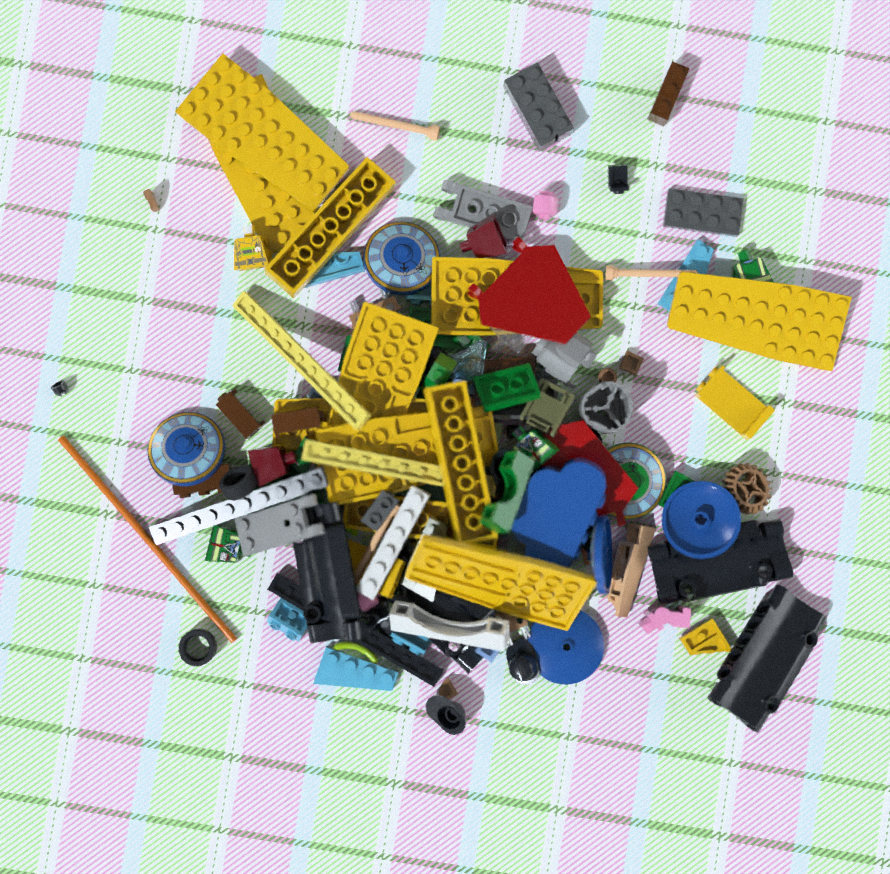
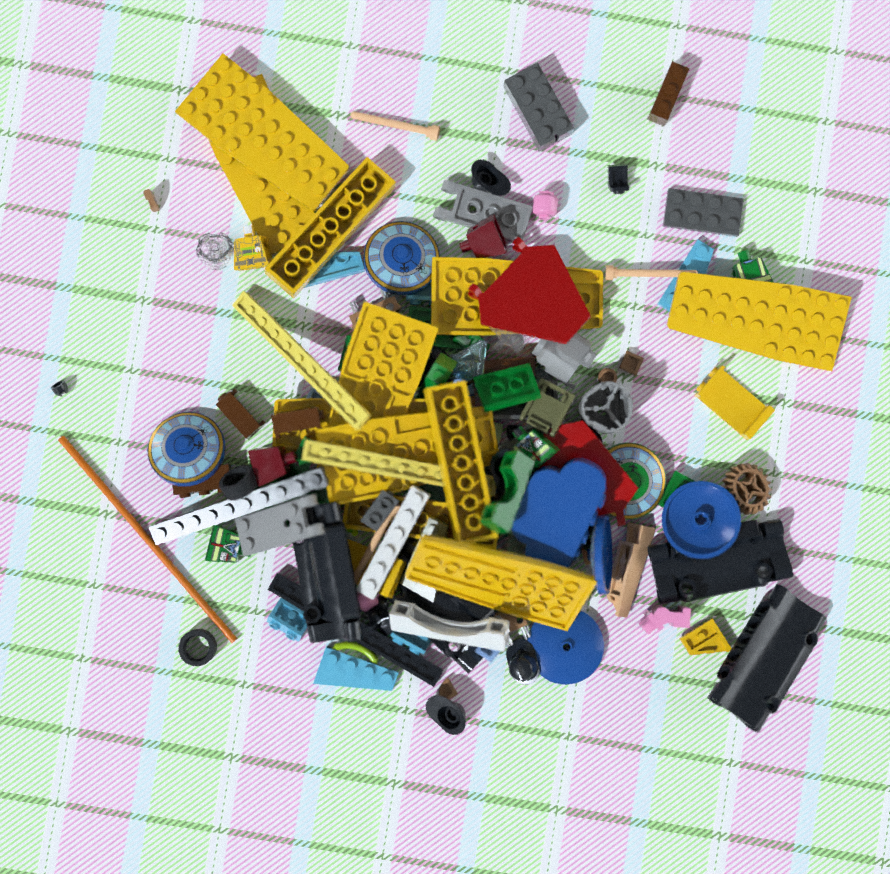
(215, 250): none -> clear cone
(489, 179): none -> black piece

